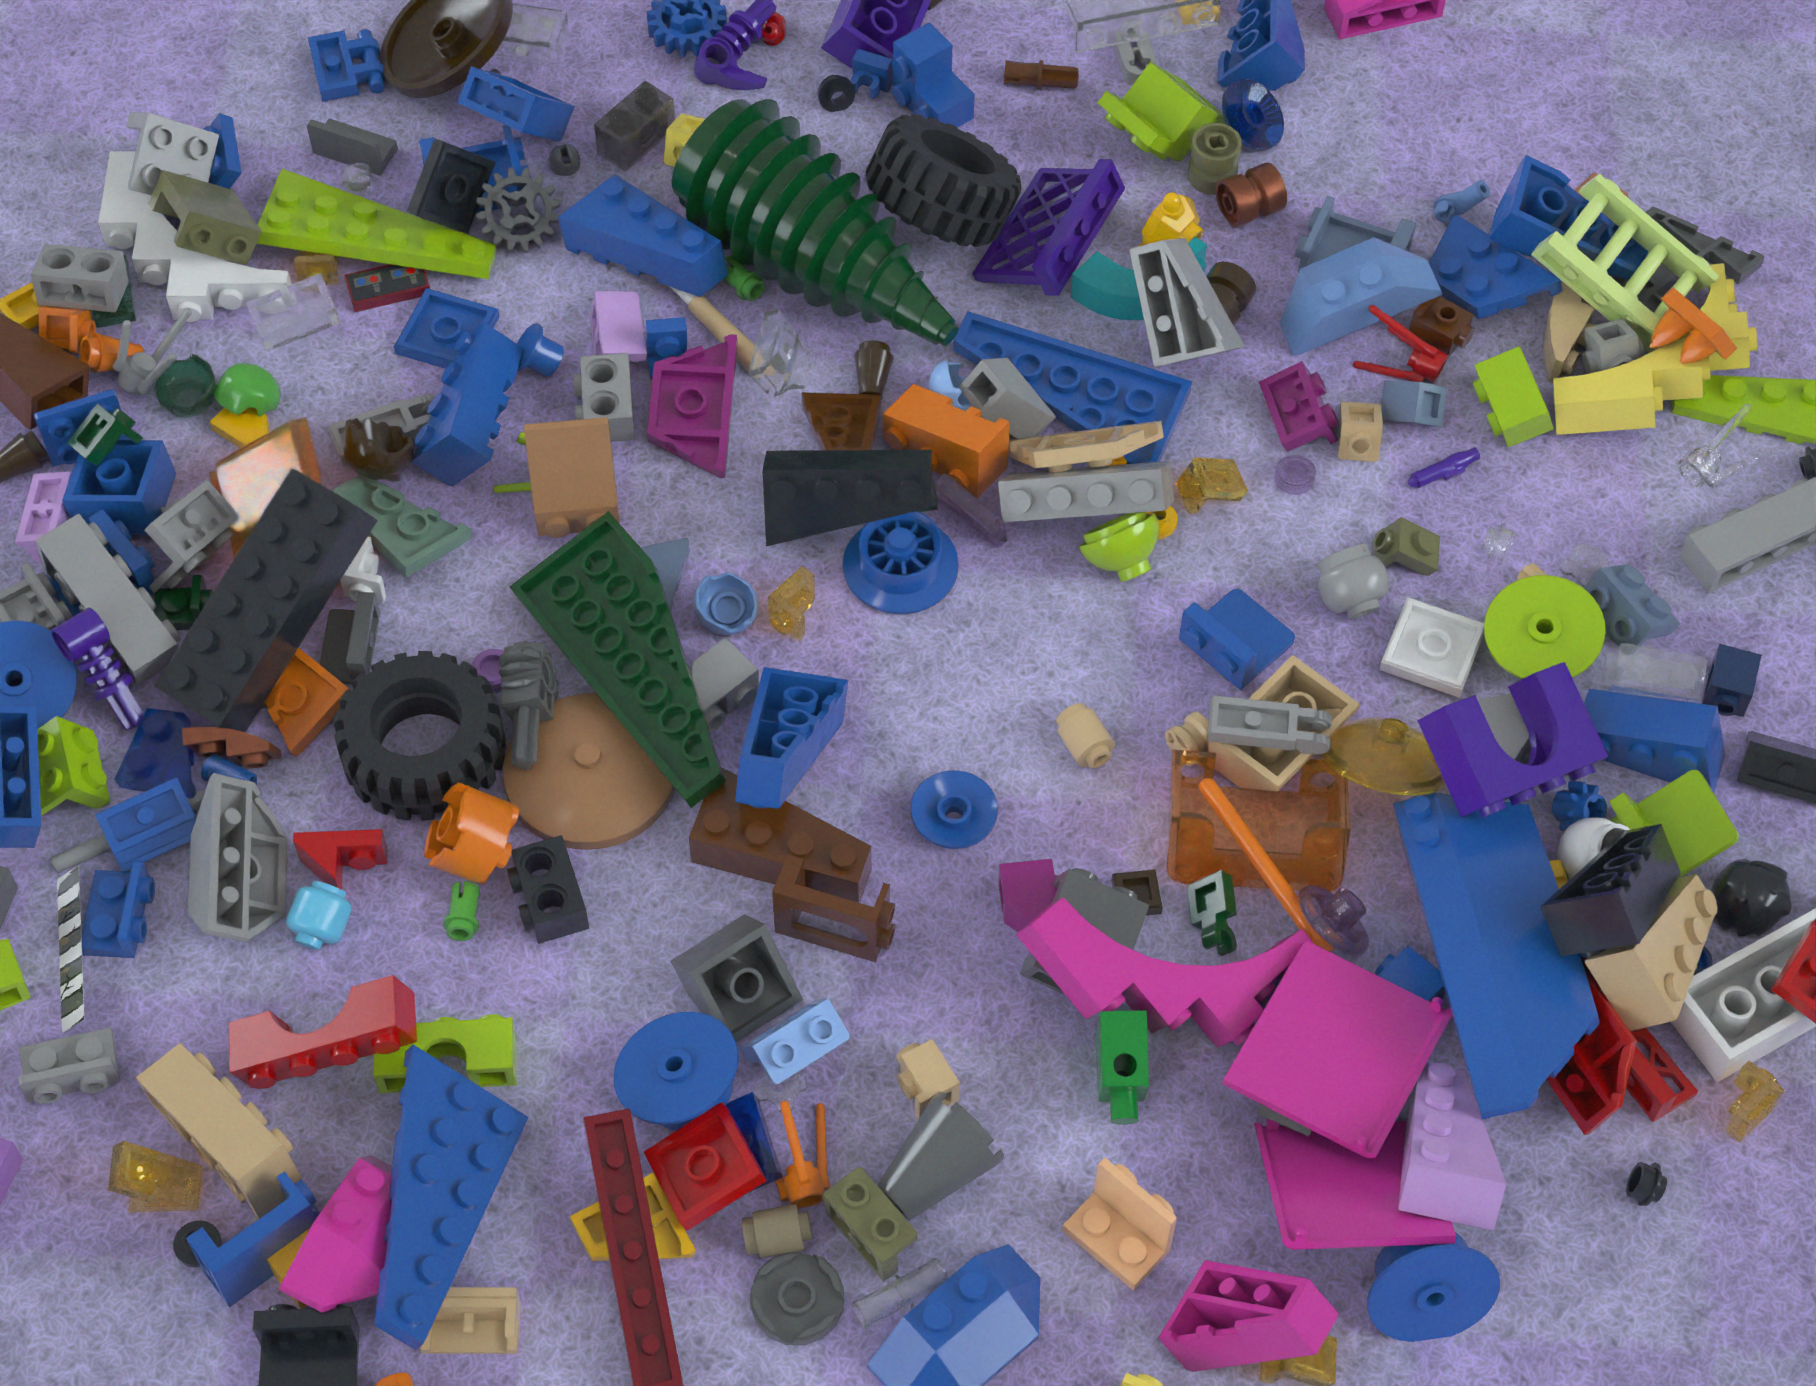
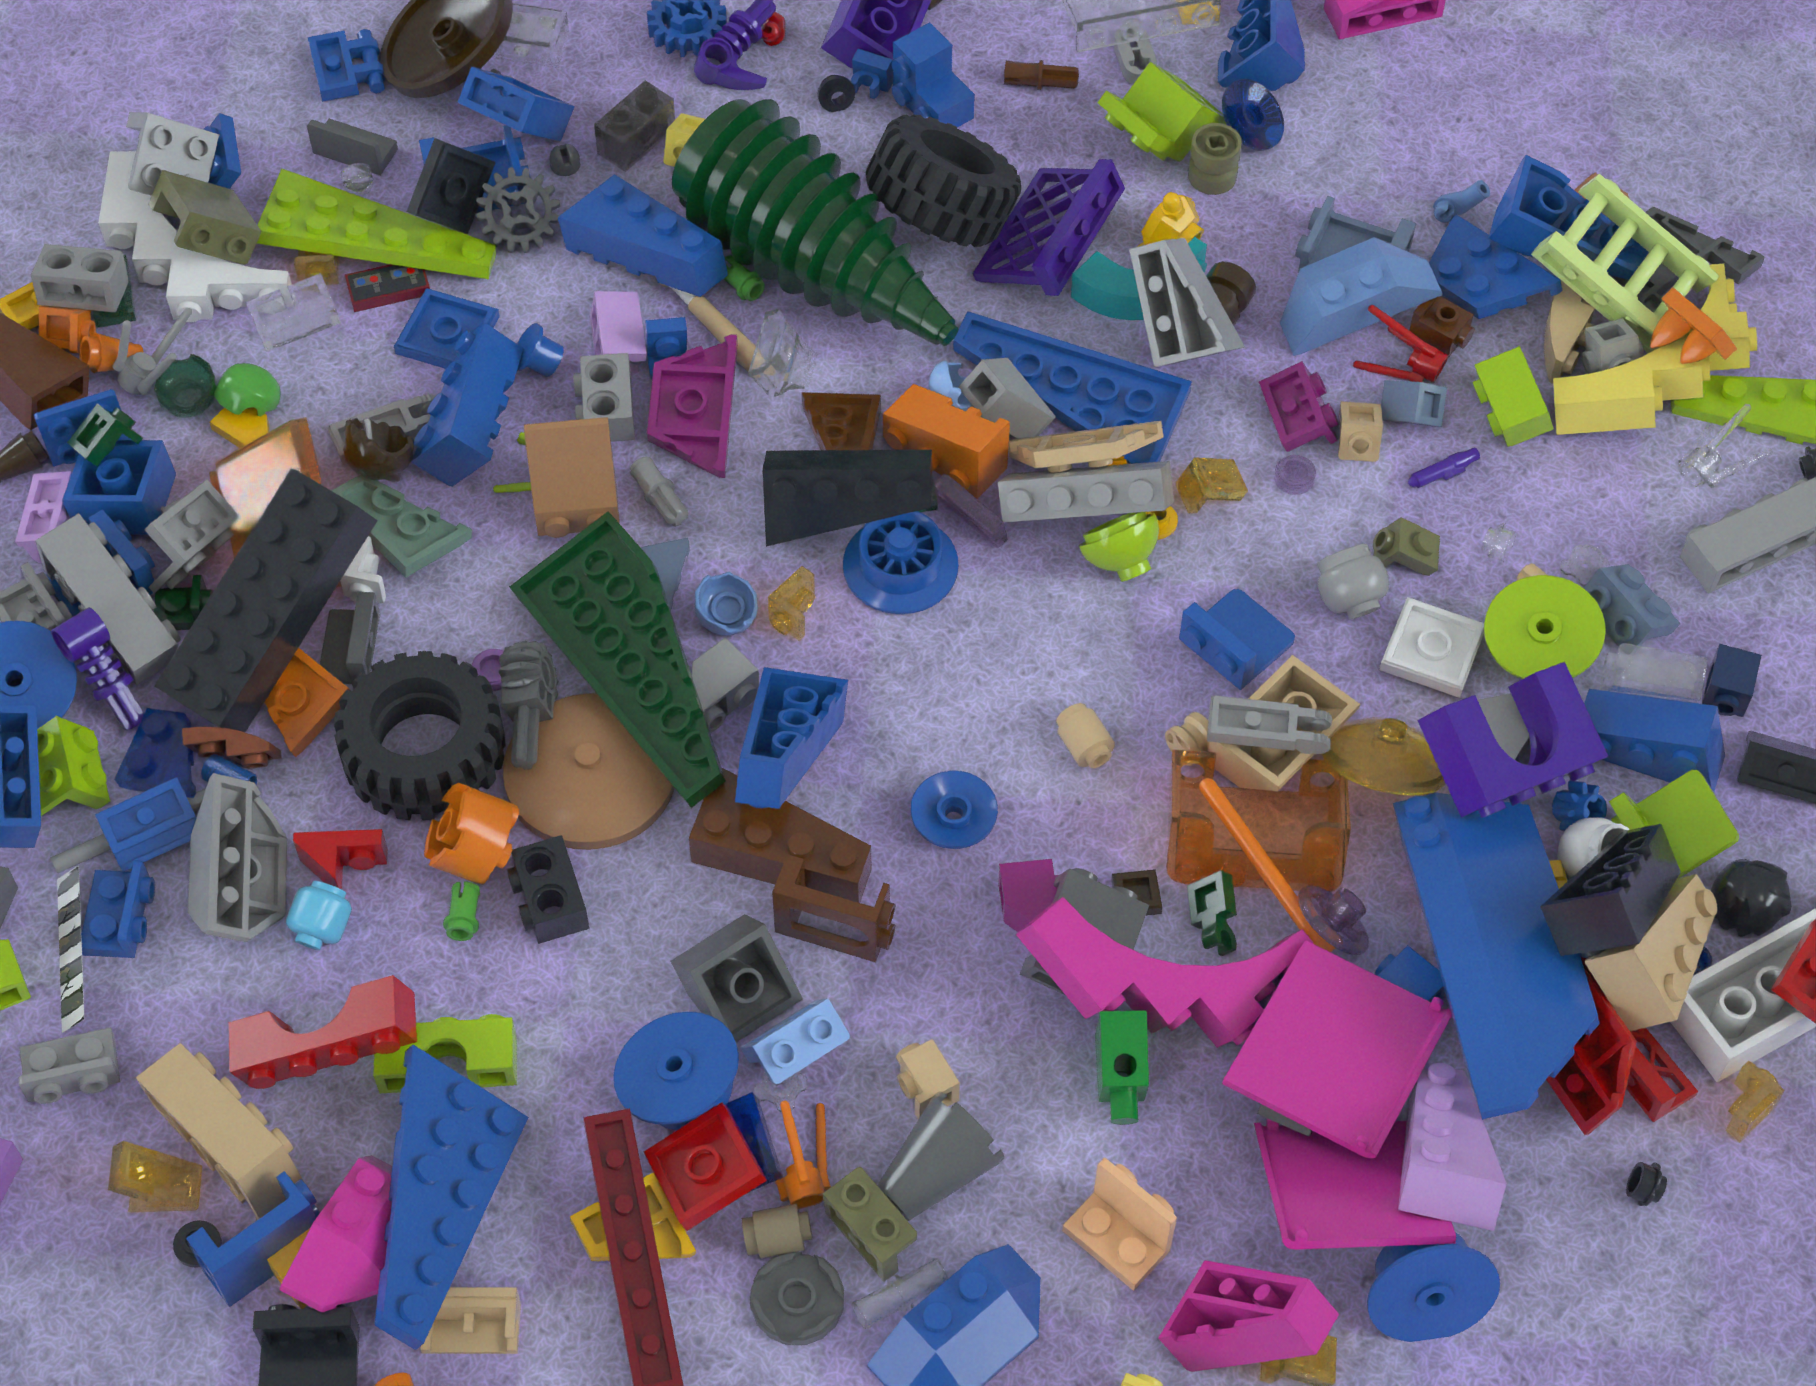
(658, 491): none -> light grey axle
(873, 366): dark brown cone -> none
(1251, 194): copper wheel -> none

